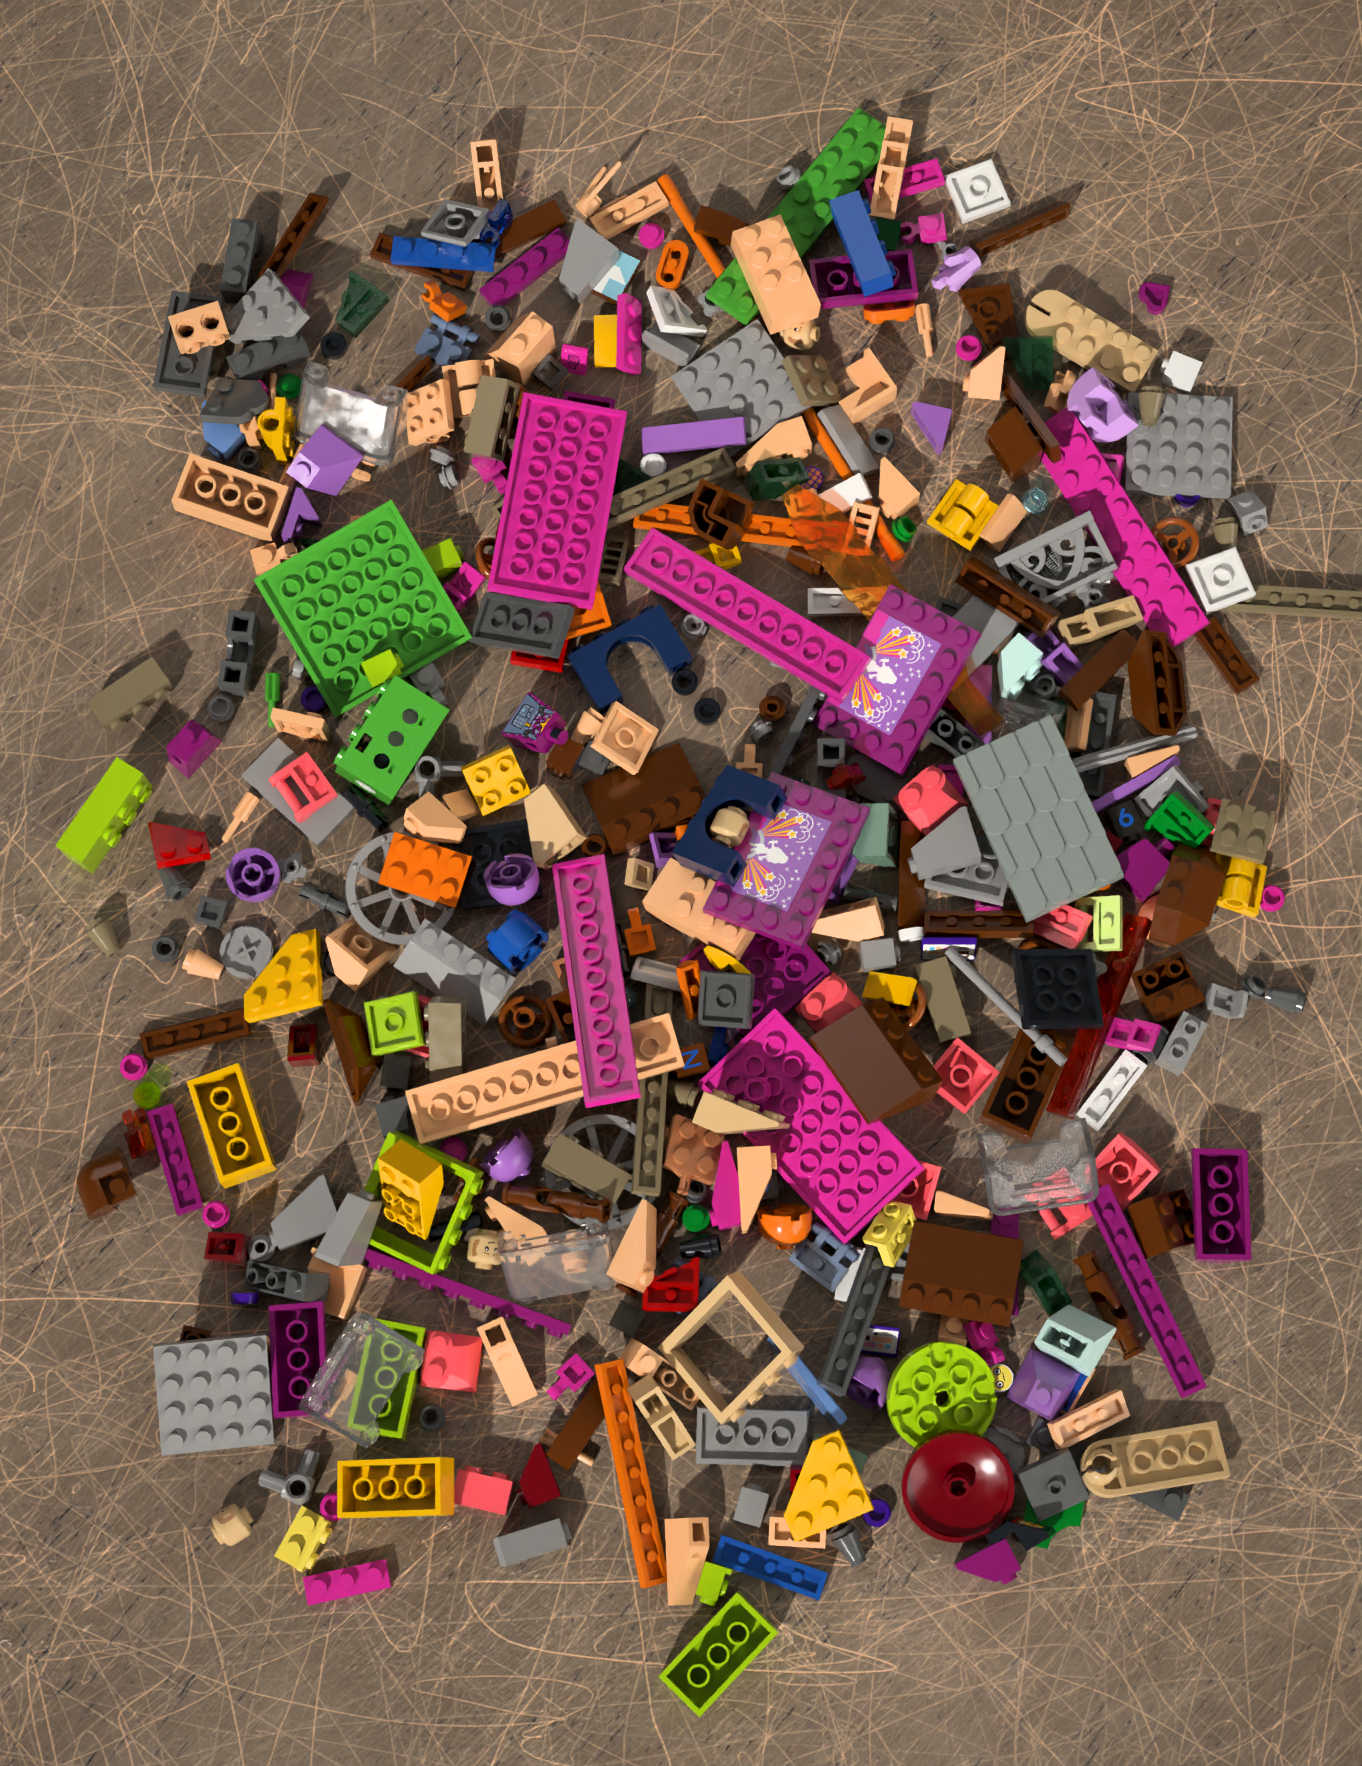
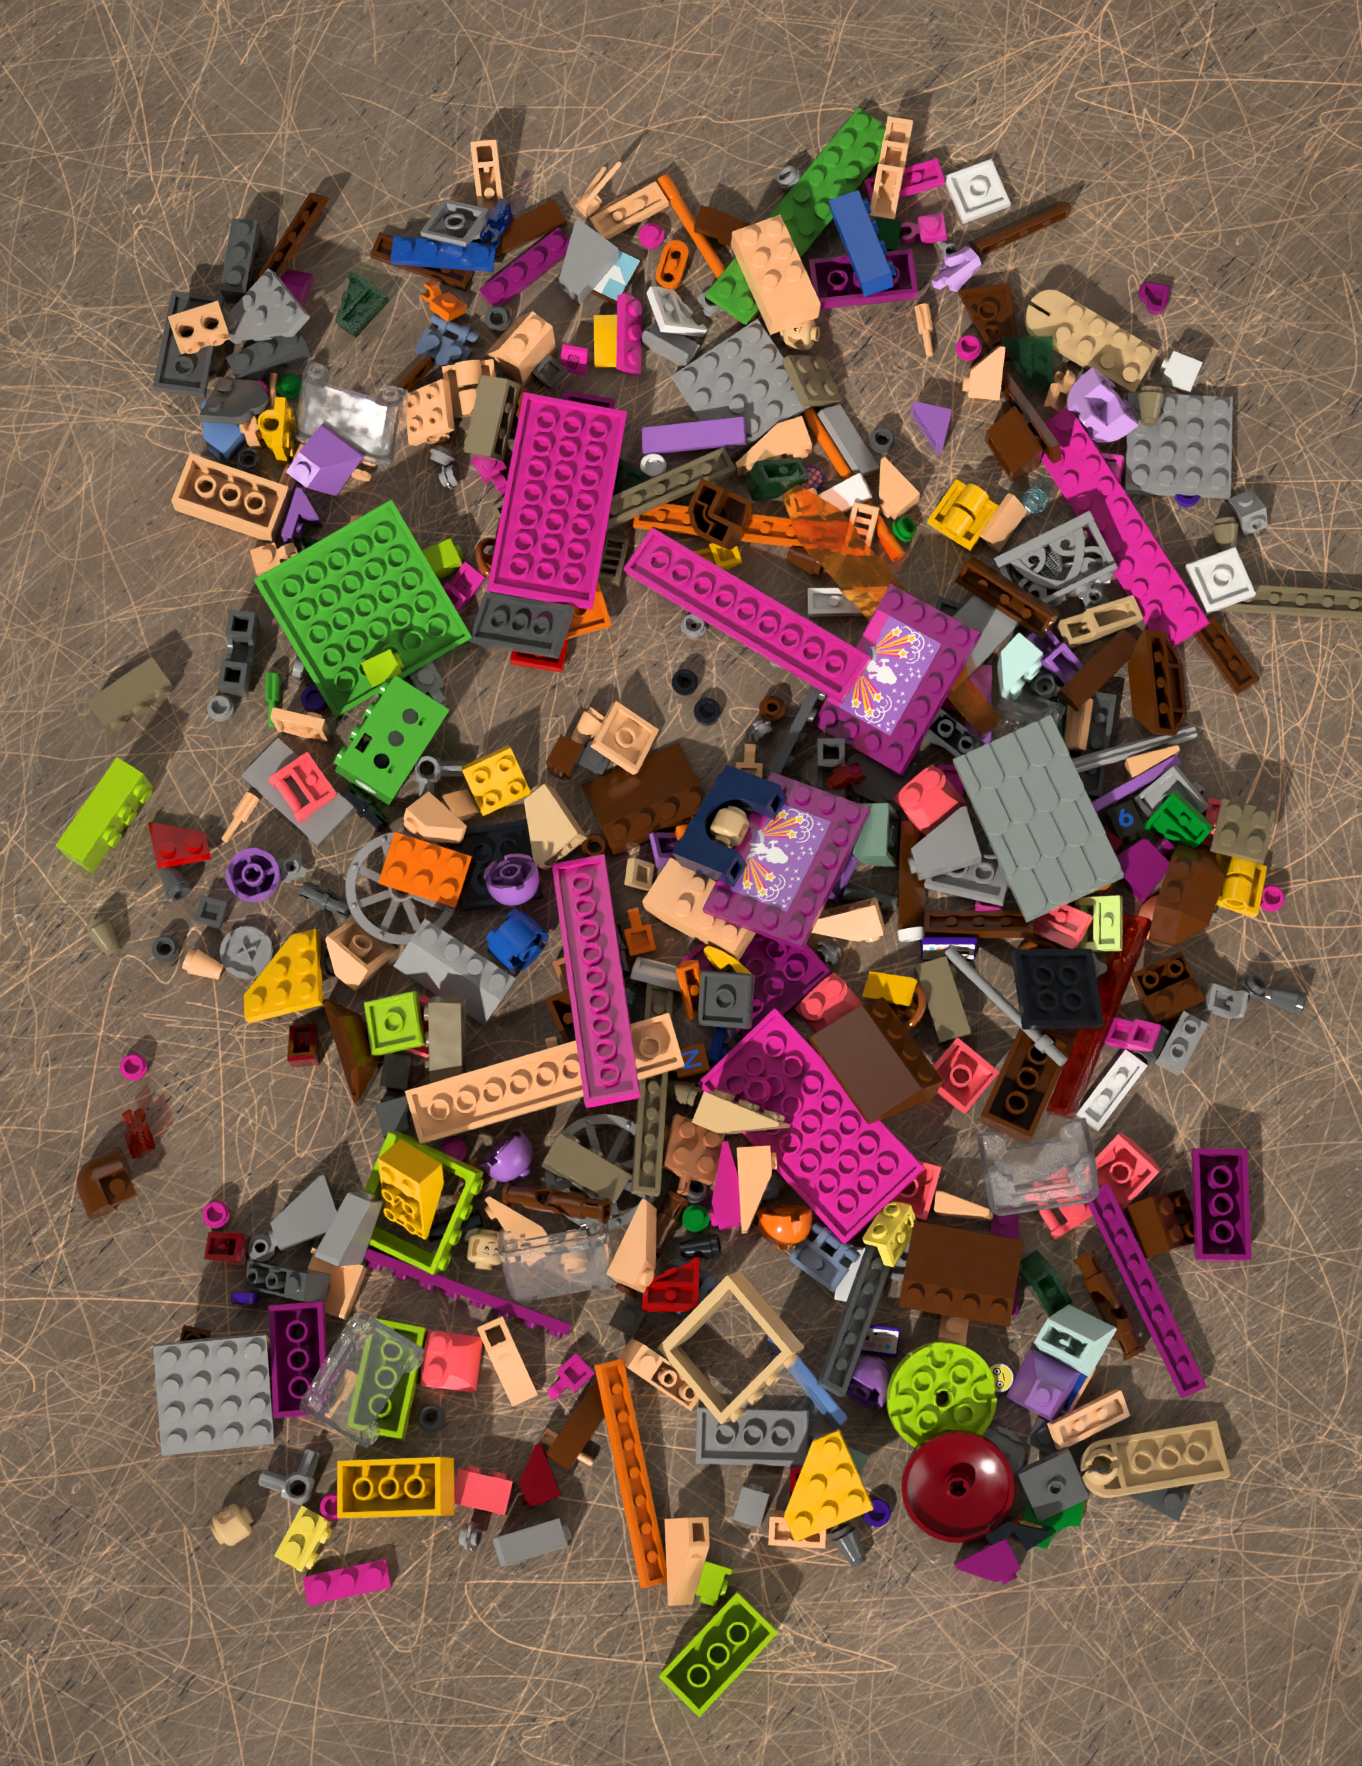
(147, 1095): clear neon green plate -> none
(175, 1159): magenta plate -> none
(191, 747): magenta torso -> none
(194, 1034): reddish brown tile -> none
(231, 1125): yellow brick -> none
(333, 345): black tile -> none
(470, 1535): none -> light grey plate
(535, 726): torso -> none
(545, 1017): dark orange piece -> none
(648, 628): dark blue arch -> none
(661, 1417): tan slope -> none
(770, 1567): blue plate -> none
(873, 387): light nougat panel -> none
(879, 955): light grey brick -> none
(889, 311): orange plate -> none
(982, 1338): dark pink plate -> none
(1190, 531): dark orange piece -> none

